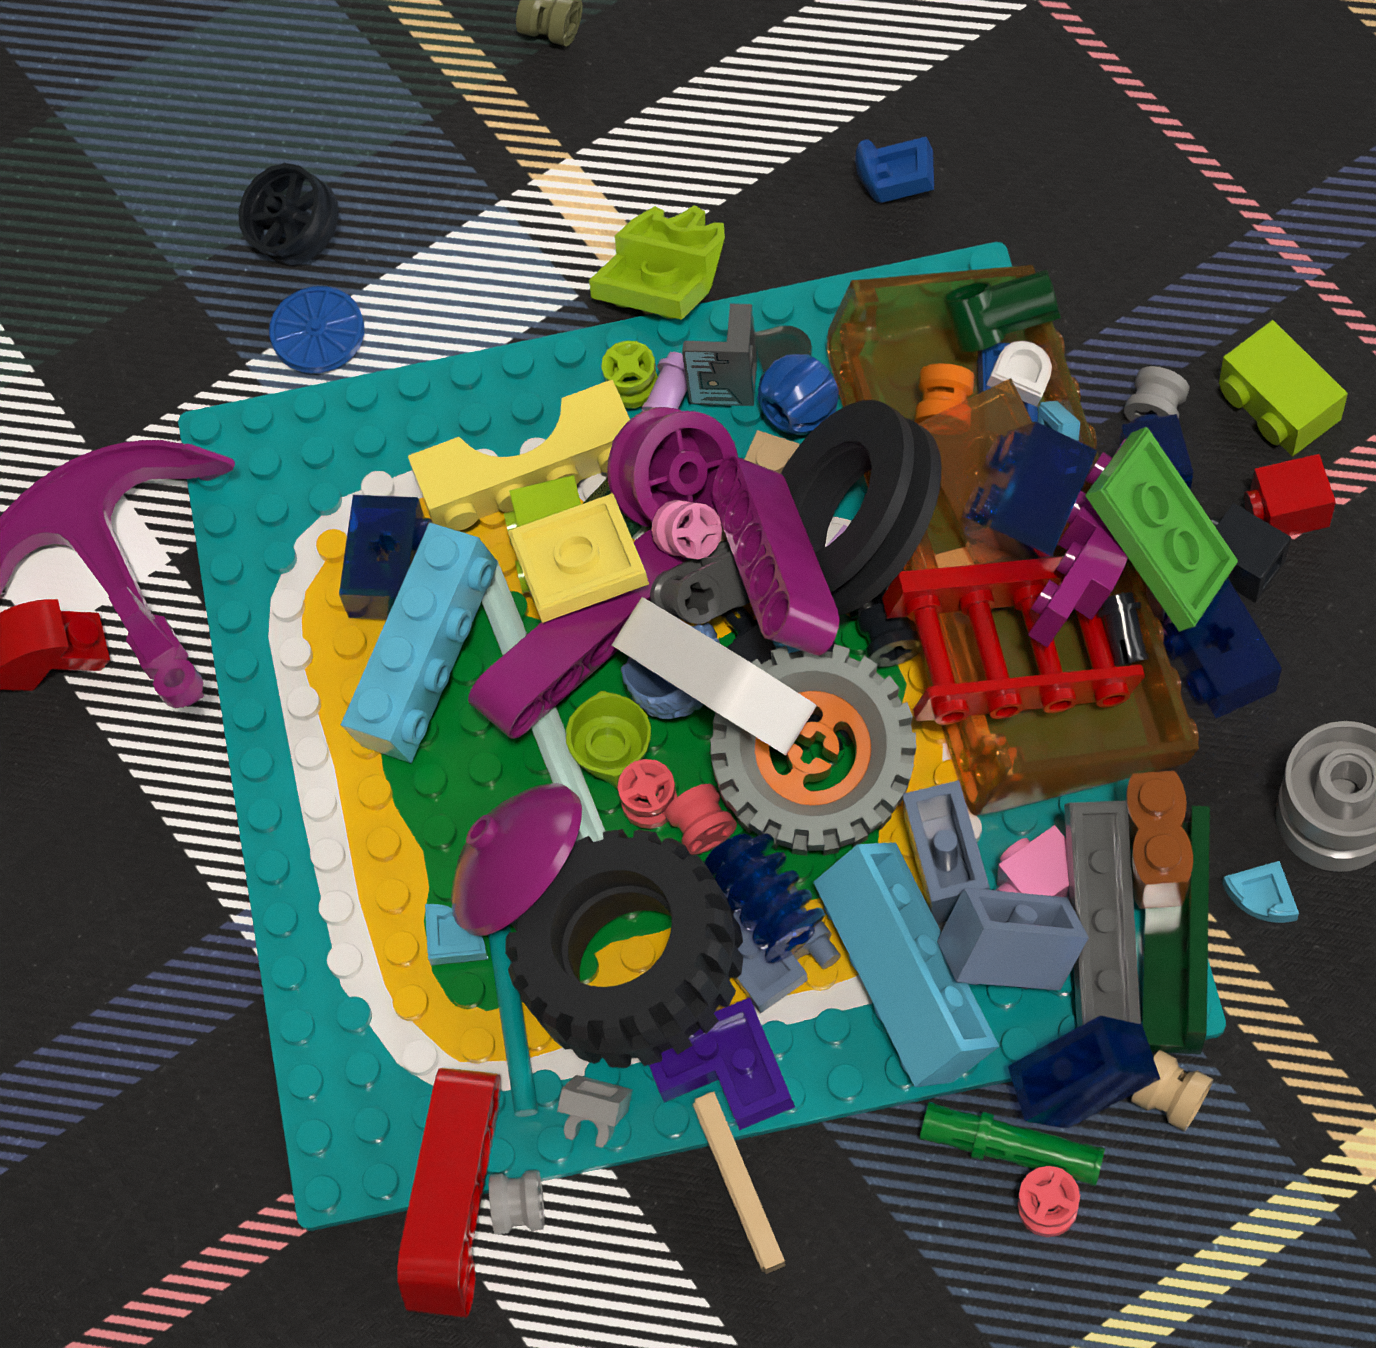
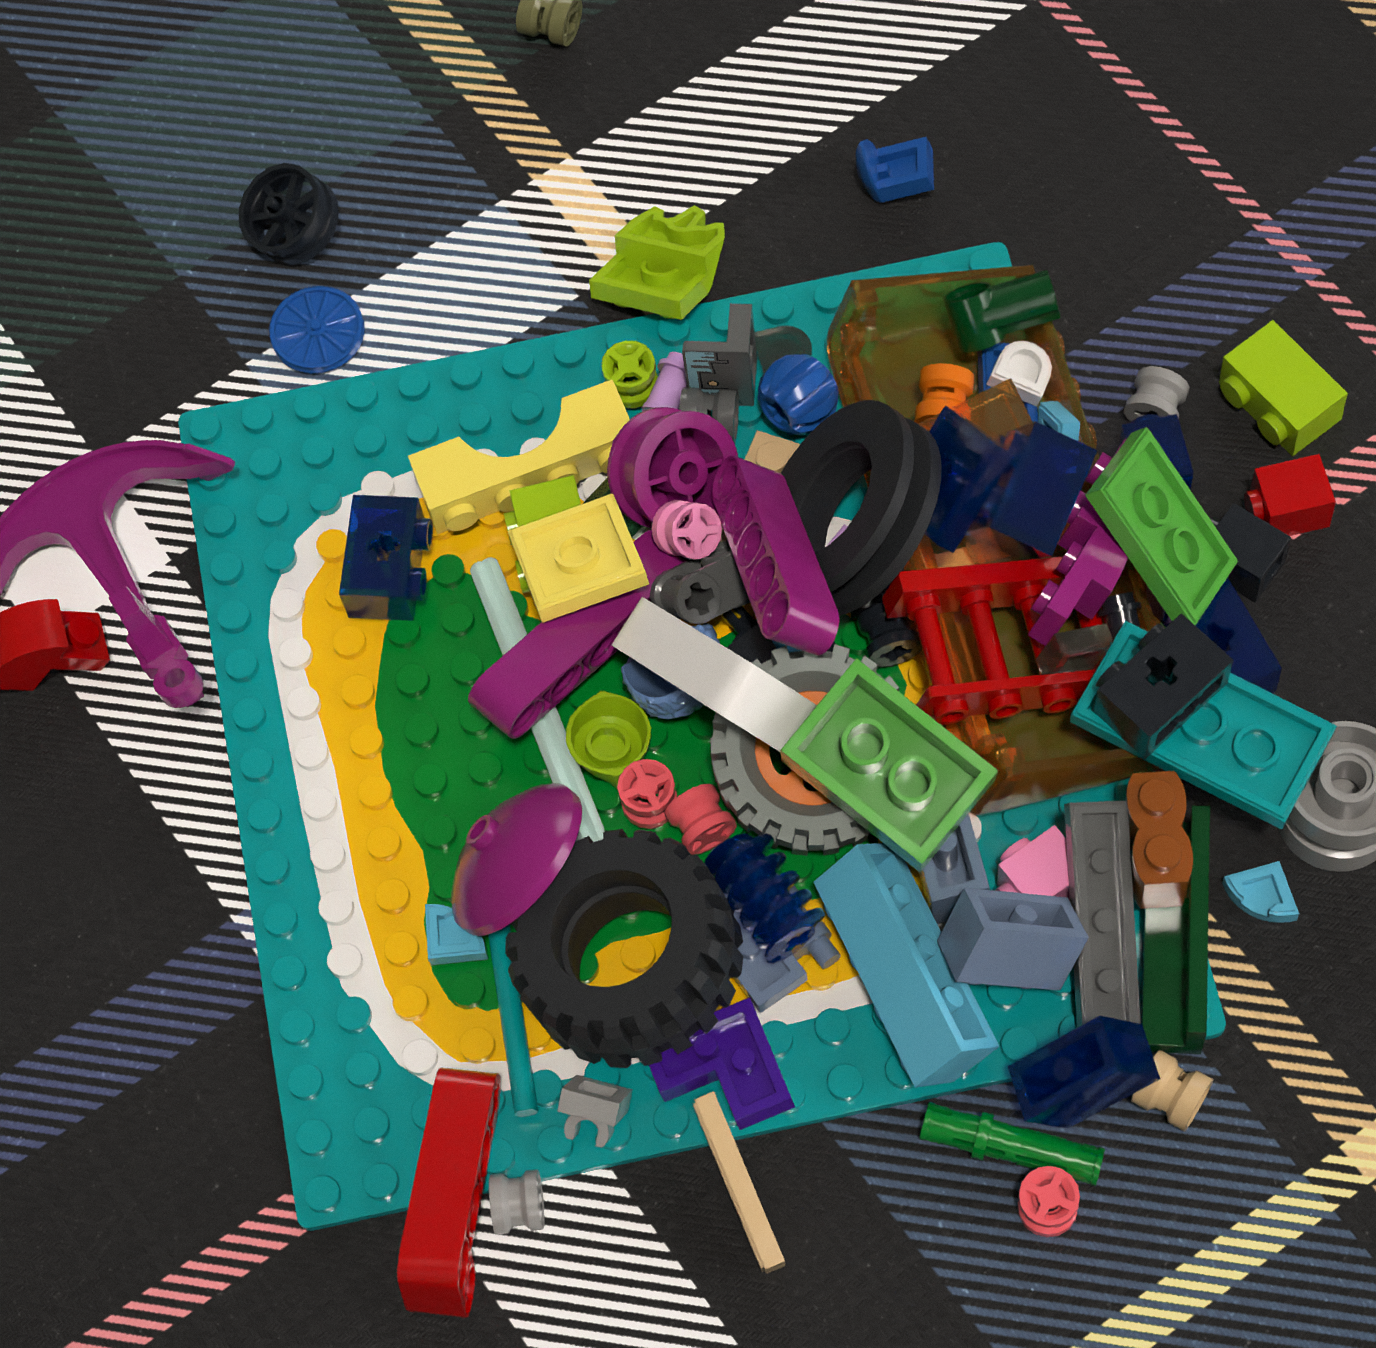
(420, 642): medium azure brick -> none
(723, 403): none -> dark grey wheel
(888, 765): none -> bright green brick
(969, 472): none -> clear blue plate
(1075, 650): none -> clear smoke tile
(1150, 713): none -> black brick
(1236, 746): none -> teal tile

